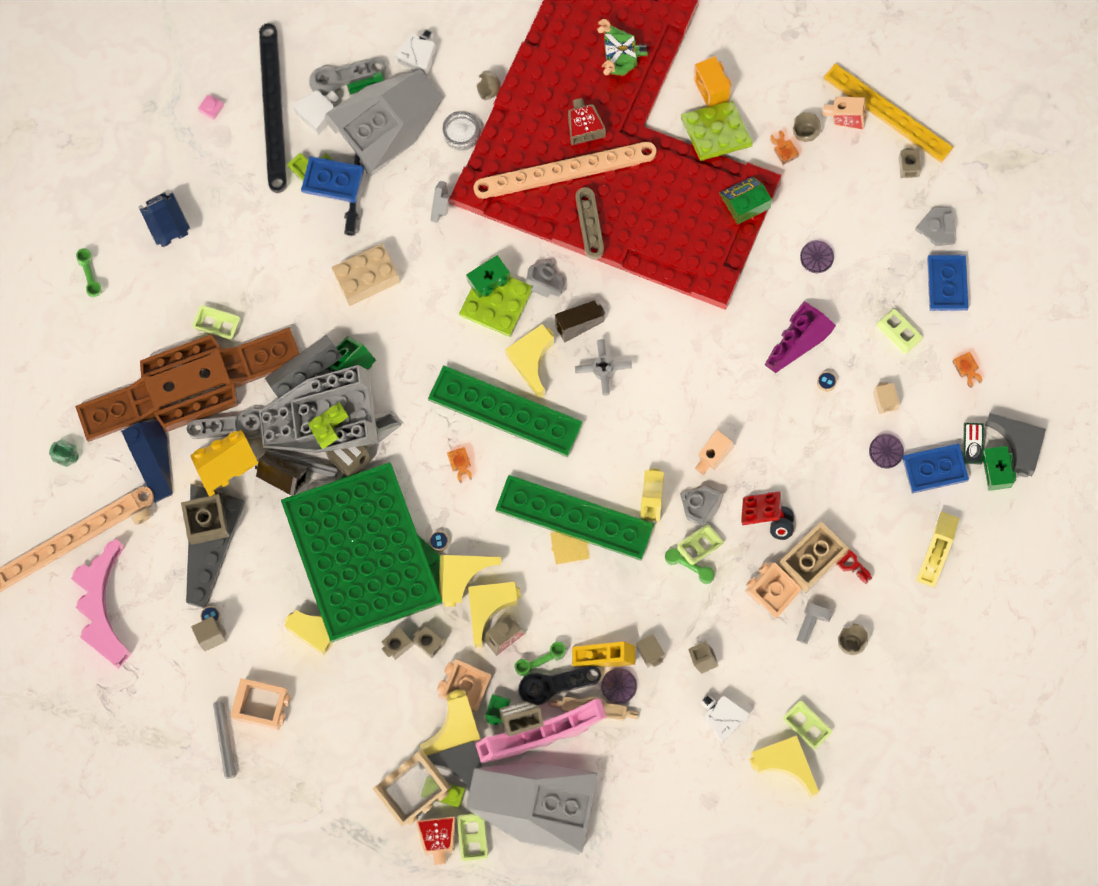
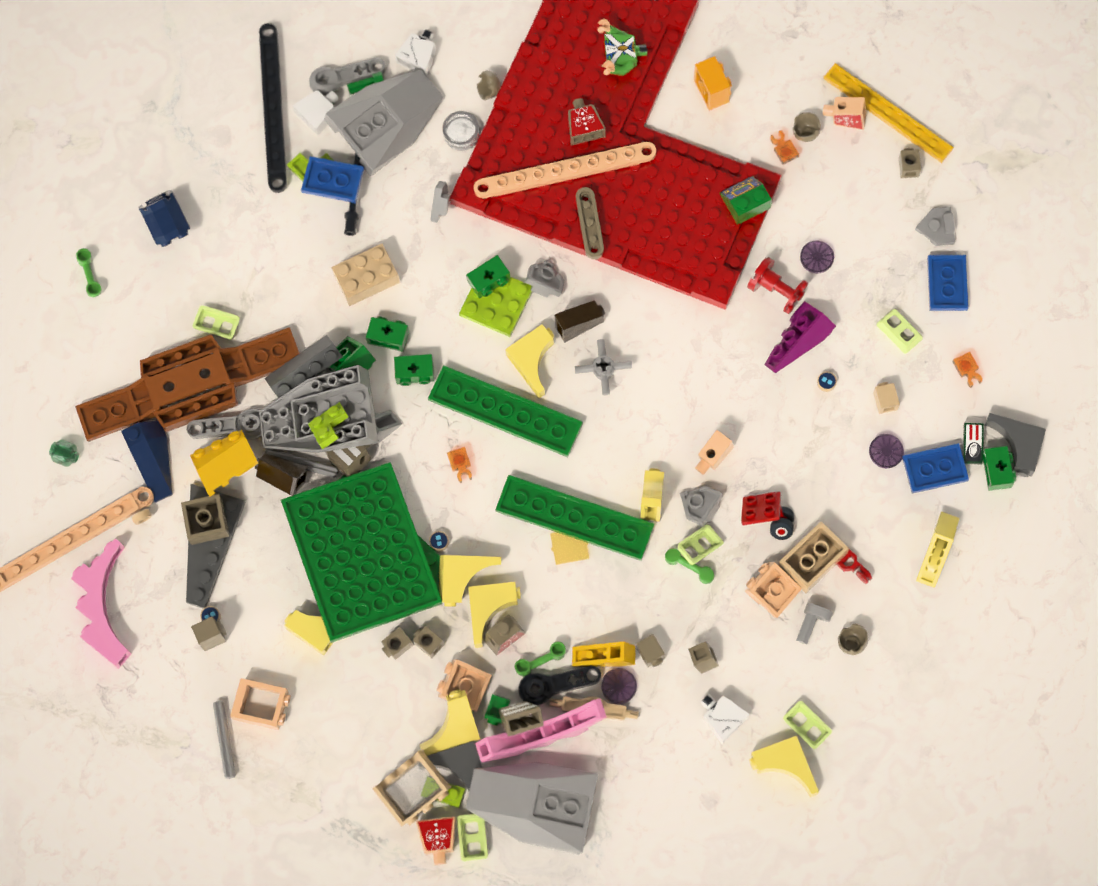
(210, 107): bright pink plate -> none
(394, 340): none -> green brick
(404, 367): none -> green brick
(716, 130): lime plate -> none
(772, 281): none -> red piece

